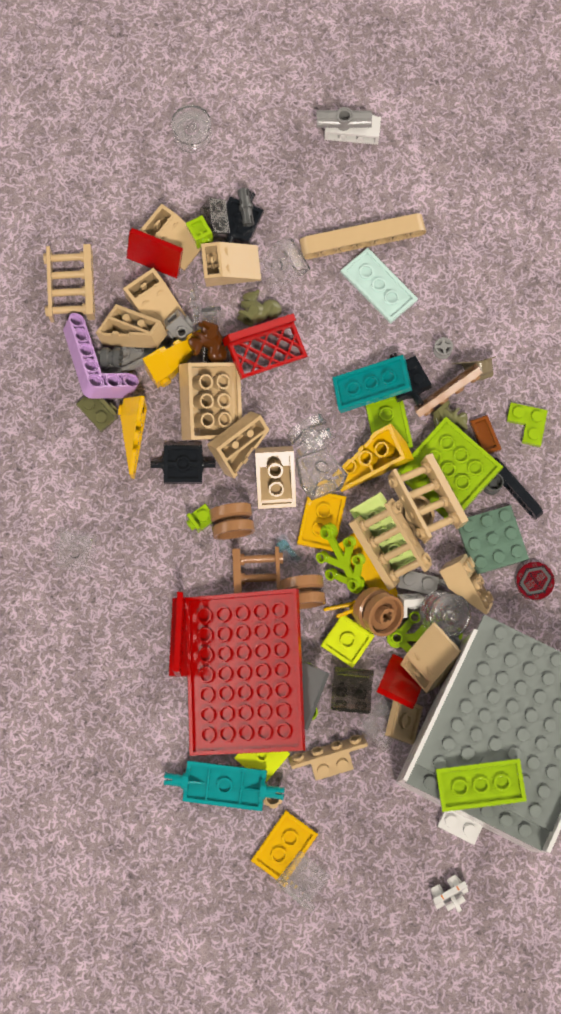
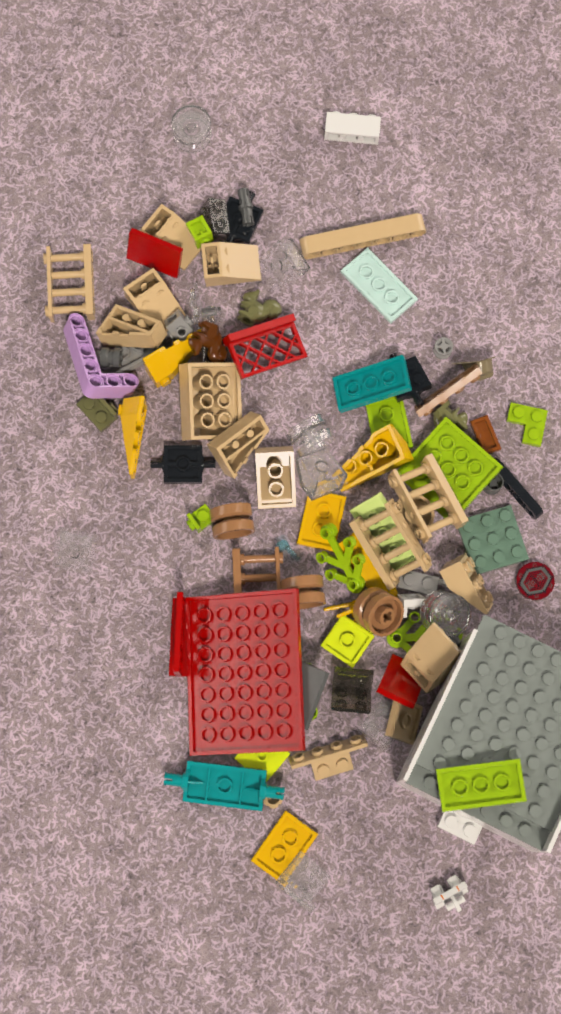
(355, 118): light grey piece -> none

